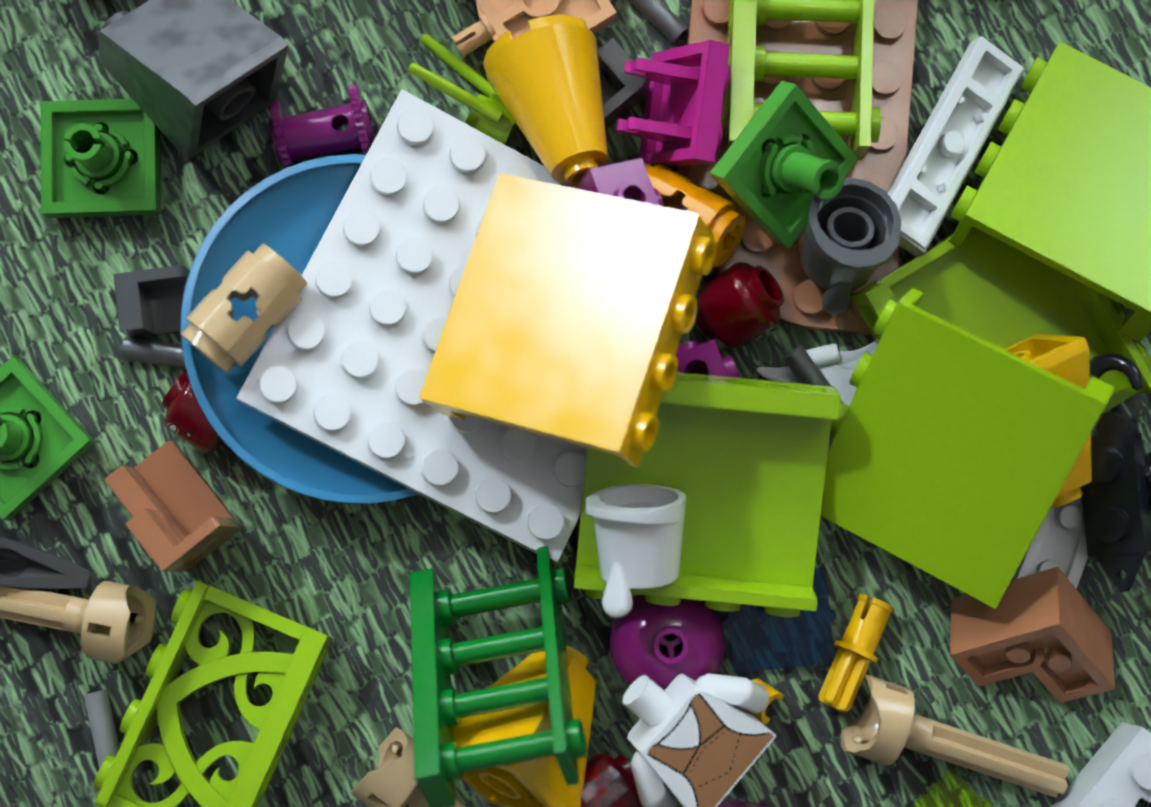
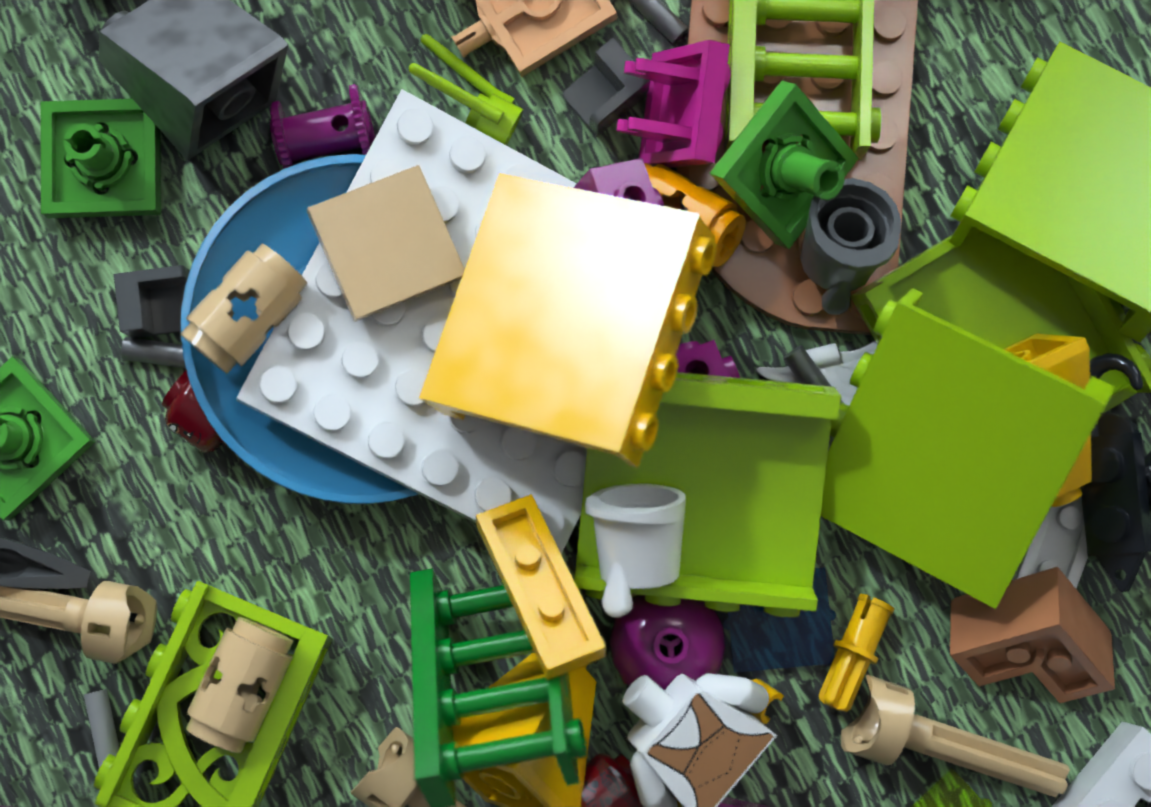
(172, 509): nougat panel -> none
(232, 711): none -> tan piece
(386, 242): none -> tan tile
(540, 587): none -> yellow piece
(553, 93): yellow cone -> none
(739, 304): dark red head -> none
(951, 141): white plate -> none

